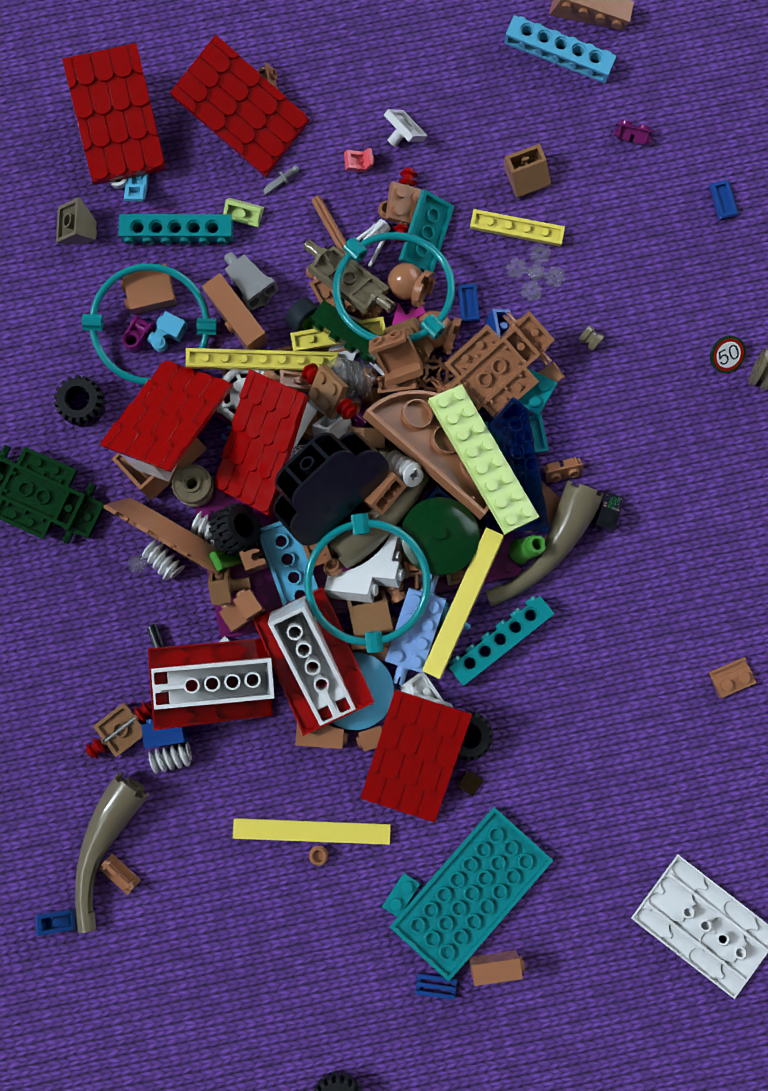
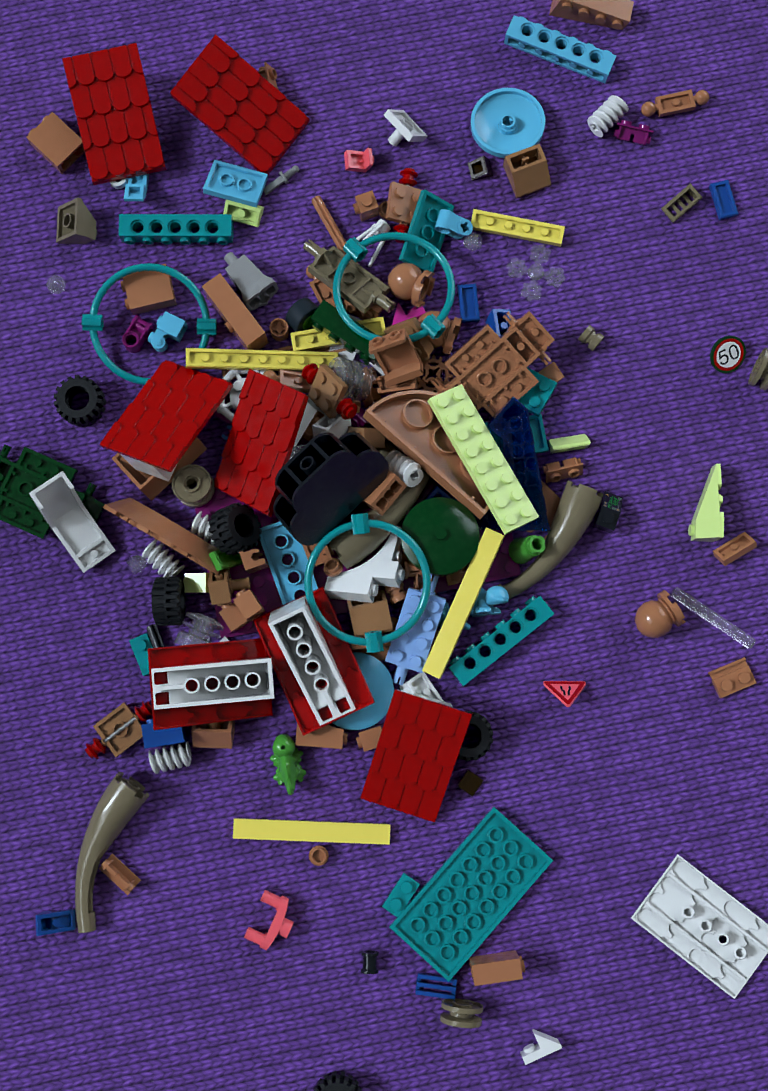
(56, 142): none -> nougat brick
(56, 284): none -> clear plate
(71, 521): none -> white windscreen
(140, 648): none -> teal plate
(168, 601): none -> black tyre
(196, 583): none -> yellowish green brick
(199, 630): none -> clear wheel
(214, 735): none -> nougat slope
(235, 183): none -> medium azure plate
(276, 327): none -> nougat wheel
(279, 925): none -> coral connector
(287, 761): none -> bright green animal
(366, 206): none -> nougat brick
(369, 962): none -> black bush
(453, 225): none -> medium azure piece
(461, 1013): none -> dark tan wheel
(473, 242): none -> clear plate
(480, 168): none -> dark brown slope
(486, 600): none -> medium azure animal
(507, 121): none -> medium azure dish
(545, 1046): none -> white slope
(565, 690): none -> piece
(569, 443): none -> yellowish green slope
(607, 115): none -> white piece
(657, 617): none -> nougat tile
(675, 103): none -> nougat plate
(695, 195): none -> dark tan slope
(708, 520): none -> yellowish green wedge
(713, 618): none -> clear axle
(735, 548): none -> nougat plate

